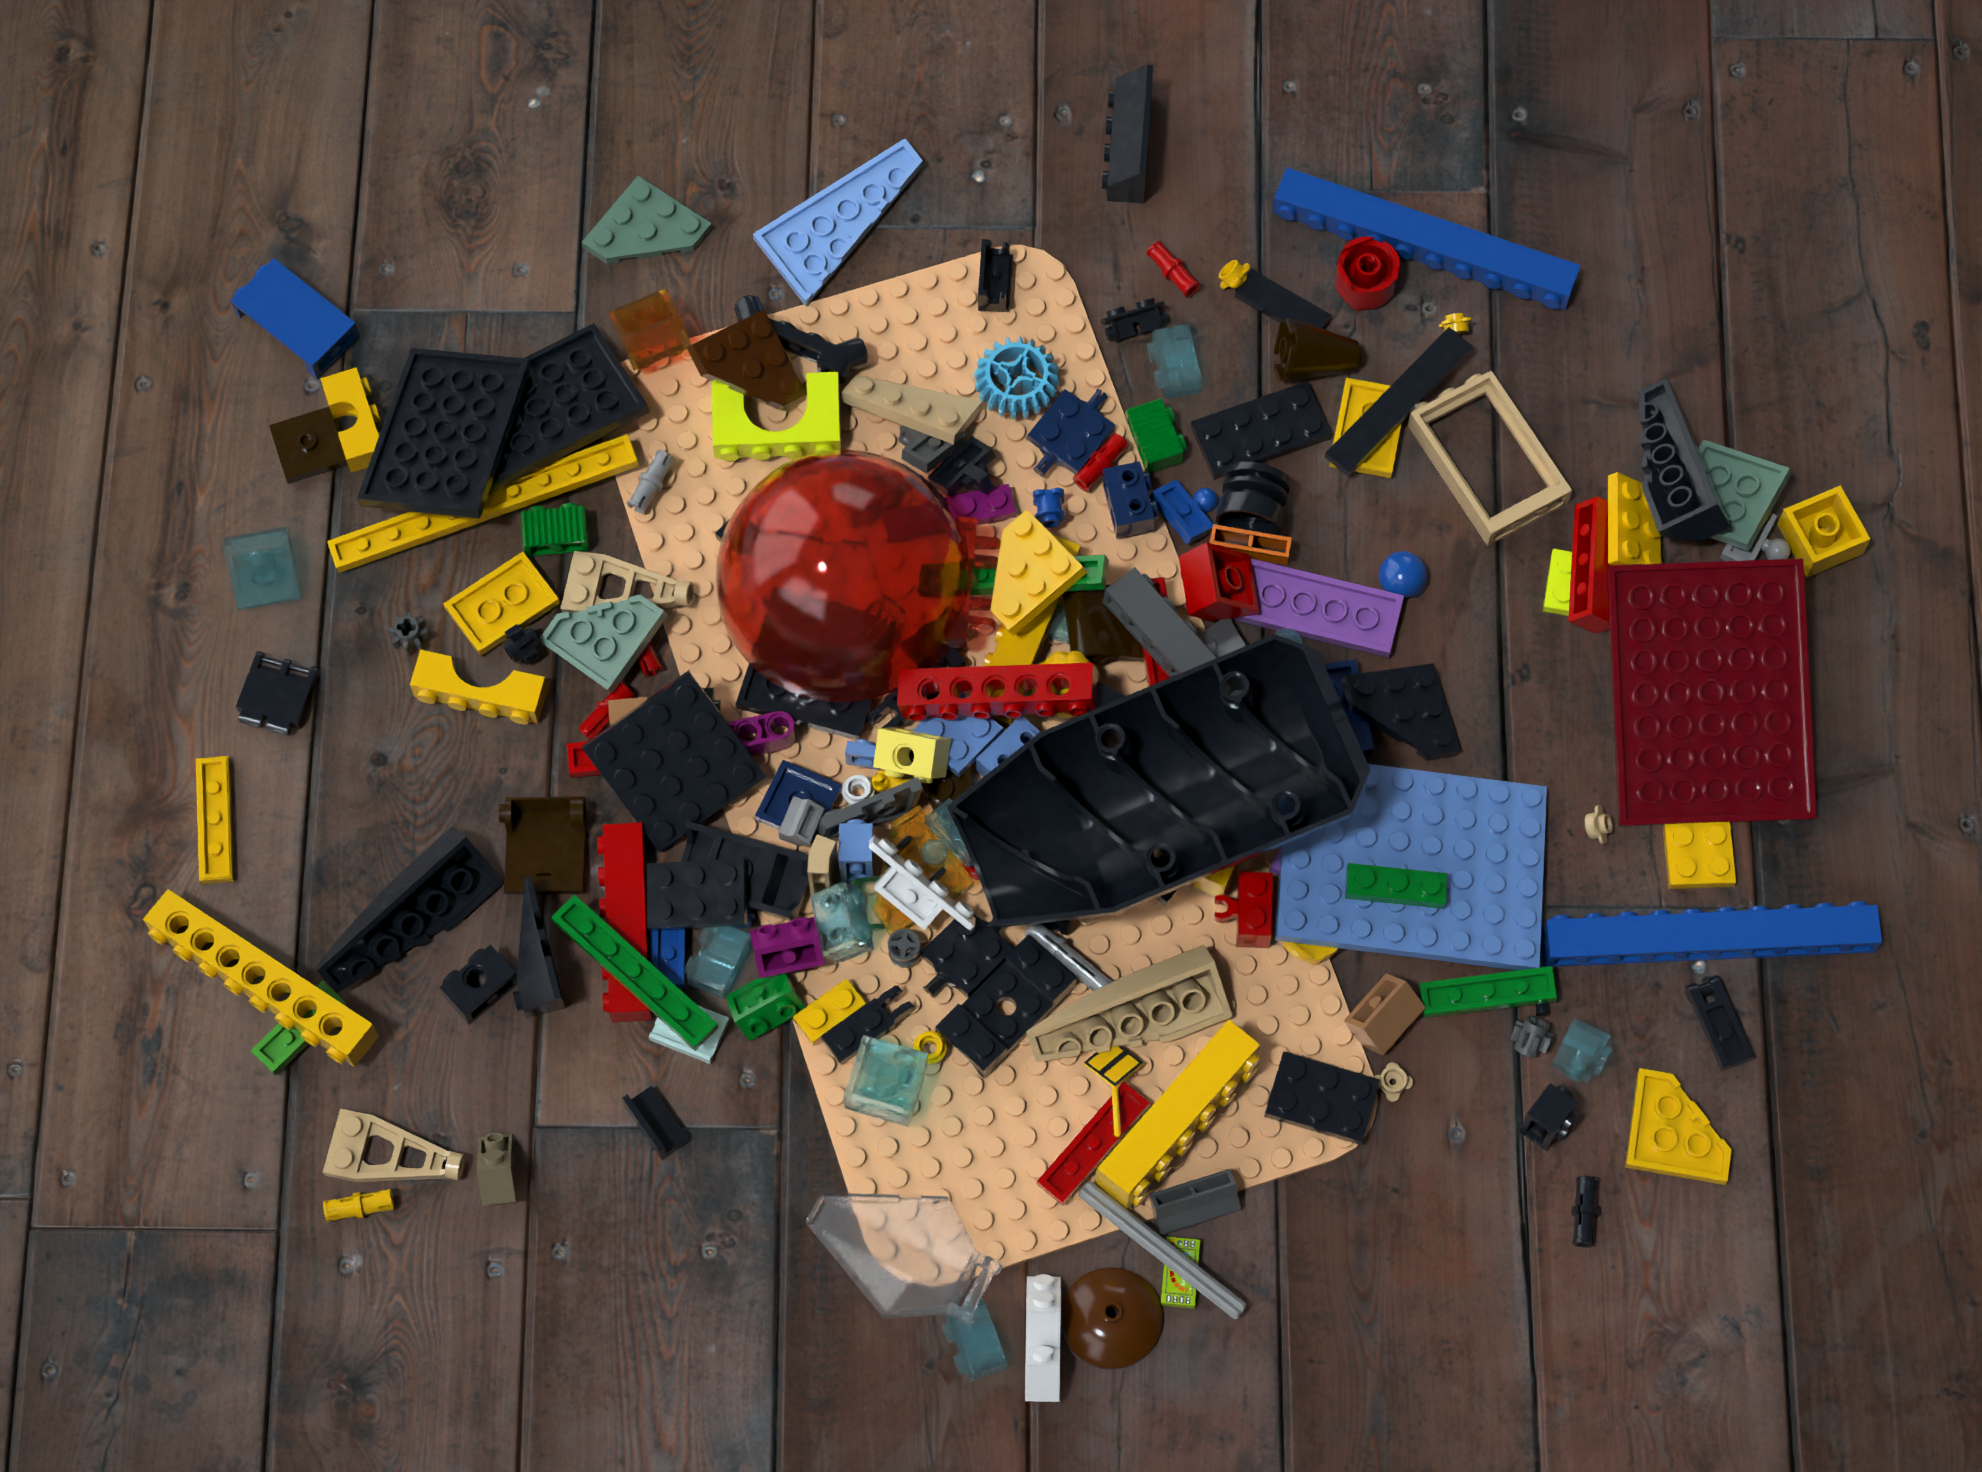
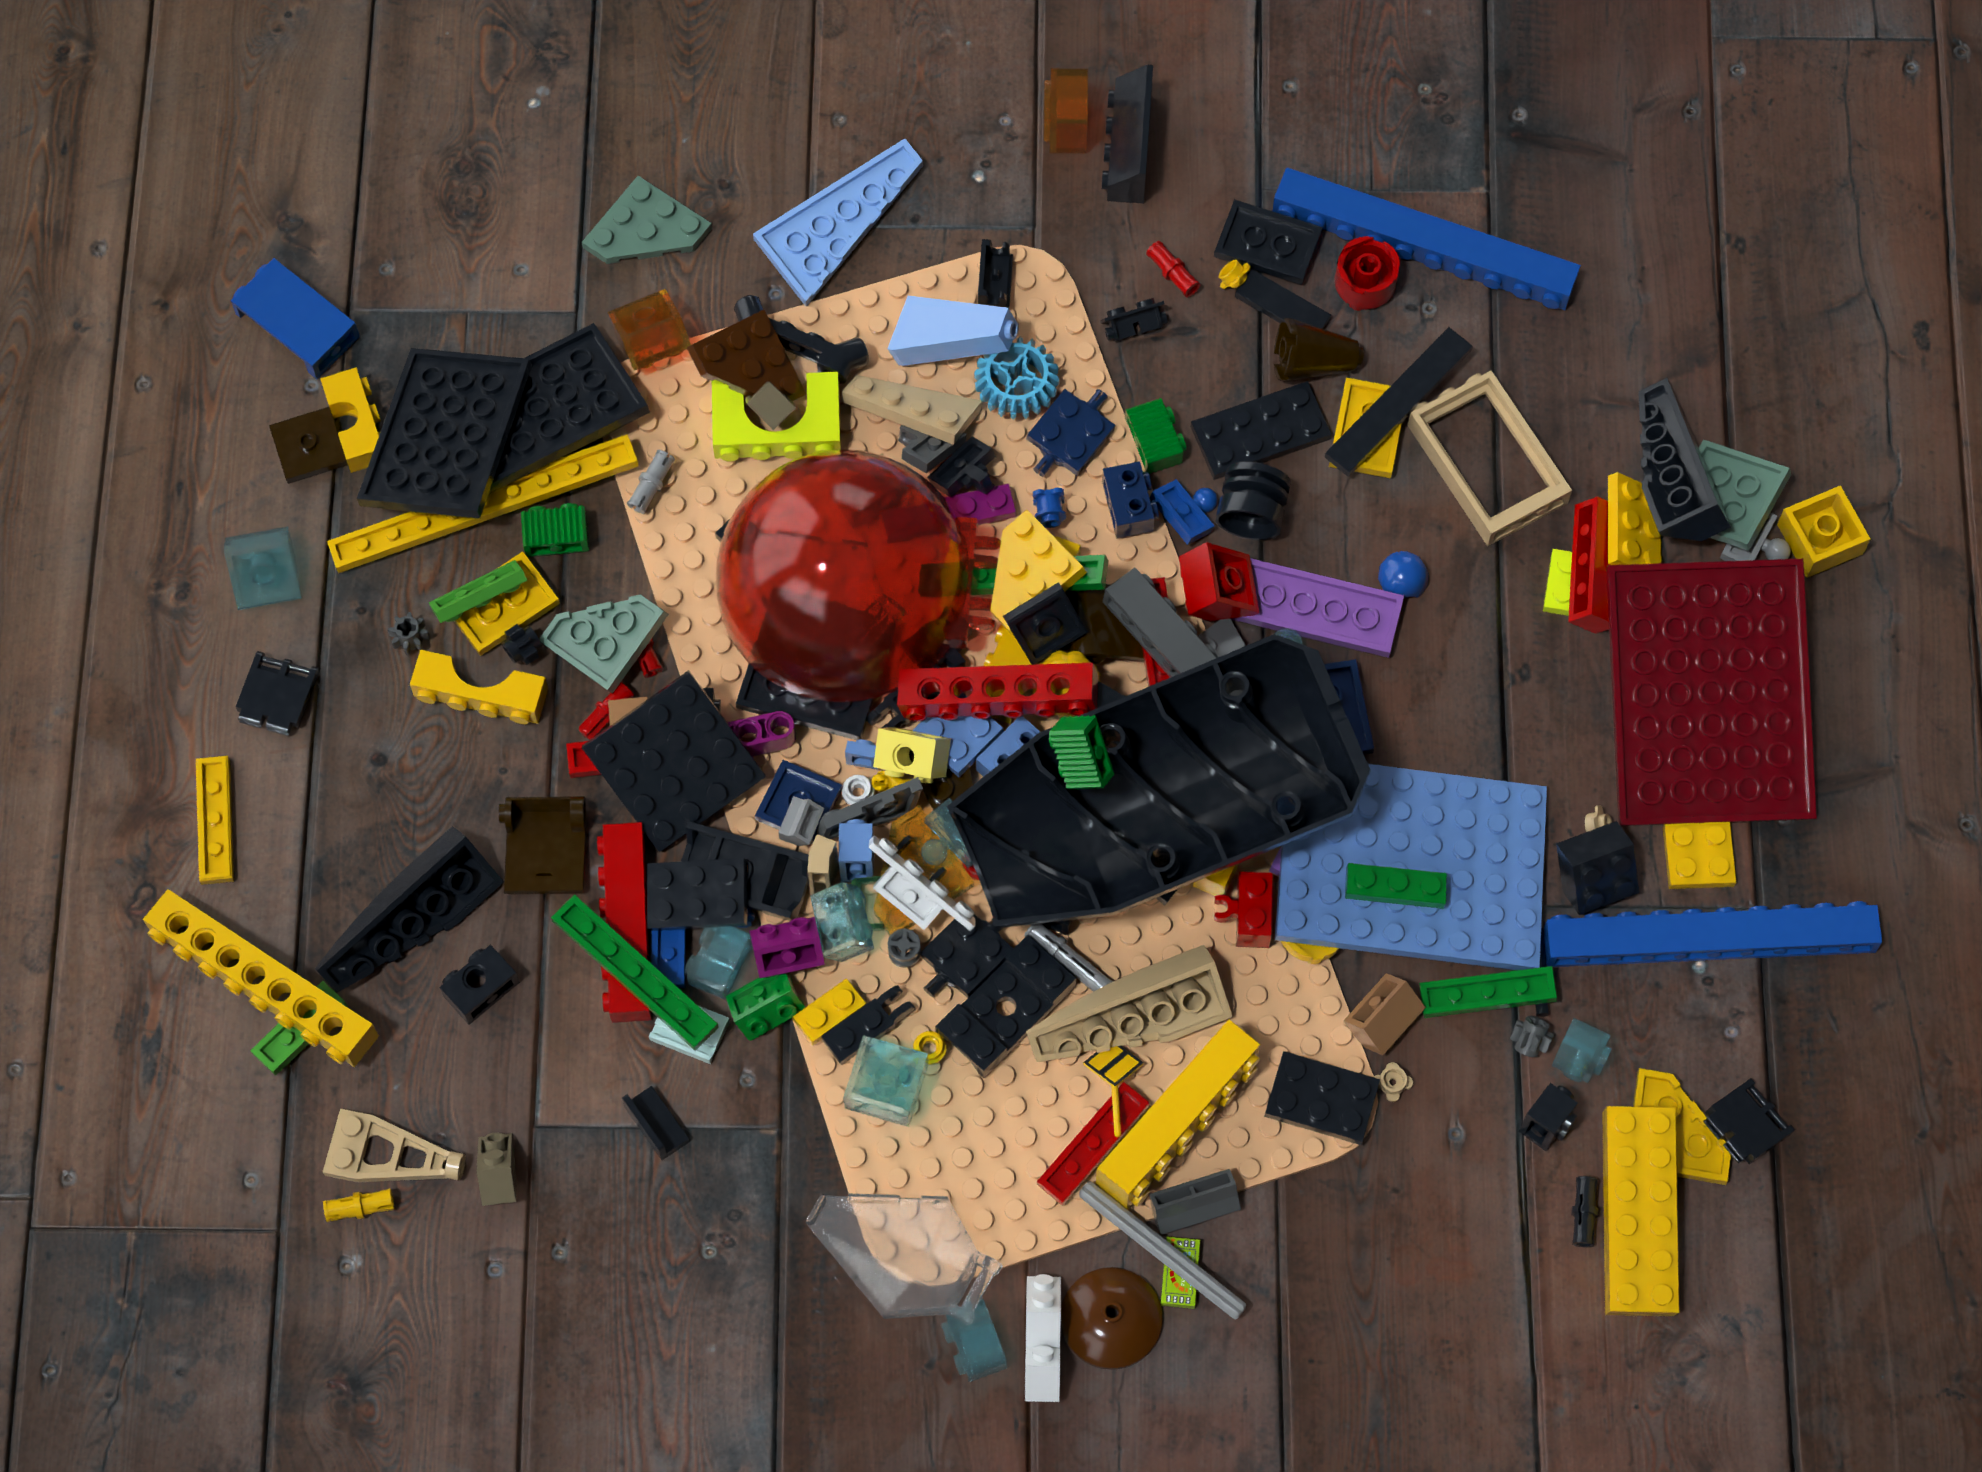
(478, 592): none -> bright green plate
(536, 973): black wedge -> none
(587, 576): tan plate -> none
(770, 404): none -> dark tan panel
(950, 330): none -> light blue slope
(1045, 623): none -> black plate
(1066, 110): none -> clear orange brick
(1081, 752): none -> green brick
(1099, 460): red pin -> none
(1176, 361): clear light blue brick -> none
(1253, 538): orange piece -> none
(1268, 241): none -> black plate
(1406, 707): black plate -> none
(1457, 323): yellow plate -> none
(1598, 868): none -> black brick
(1640, 1211): none -> yellow brick
(1719, 1023): black plate -> none
(1746, 1123): none -> black plate

